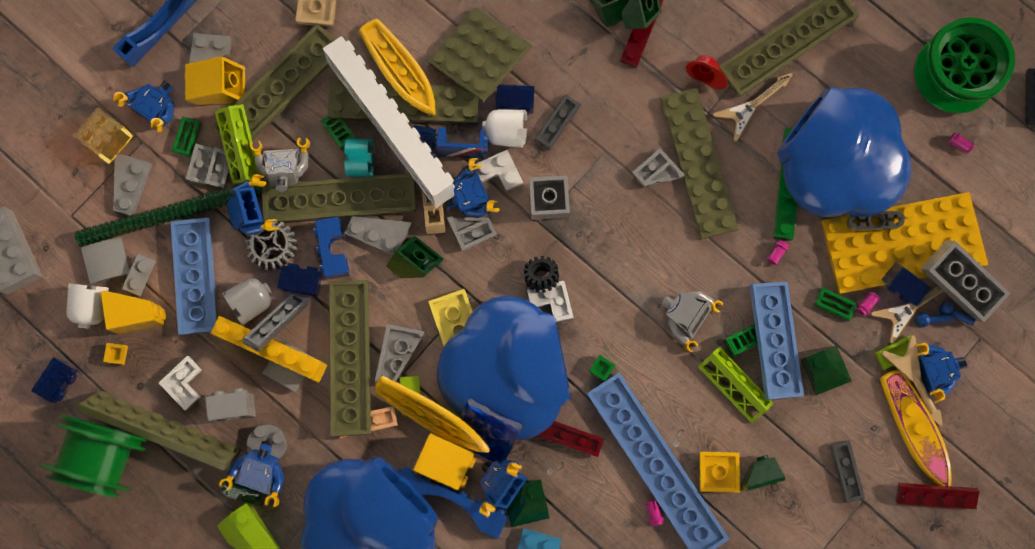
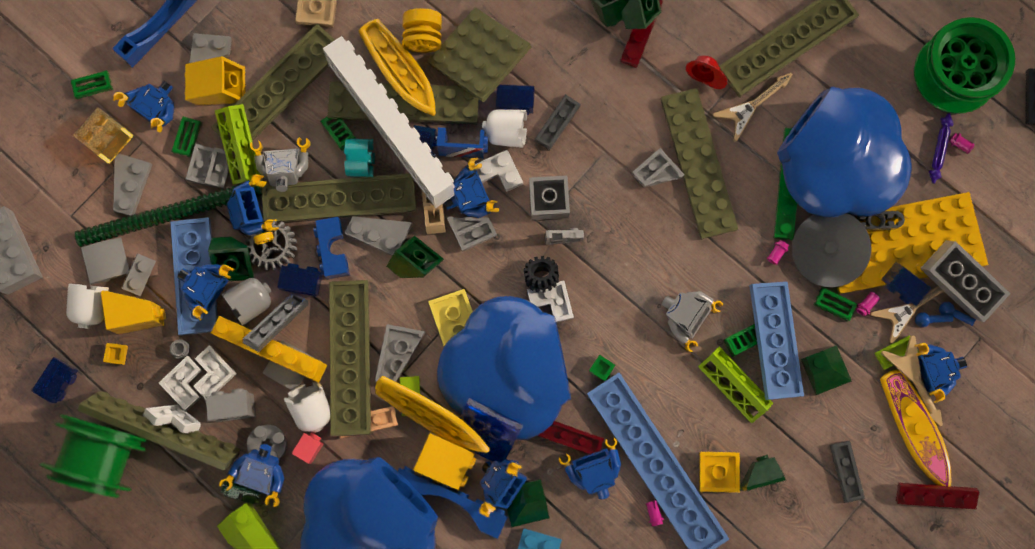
(93, 91): none -> green tile
(172, 414): none -> white plate
(179, 349): none -> light grey plate
(203, 286): none -> blue torso
(218, 372): none -> white plate
(233, 254): none -> dark green slope
(263, 238): none -> yellow tile
(308, 447): none -> coral brick
(309, 407): none -> white cylinder
(421, 30): none -> yellow wheel
(563, 236): none -> light grey wing
(595, 471): none -> blue torso
(831, 250): none -> dark grey dish
(941, 147): none -> dark purple wheel

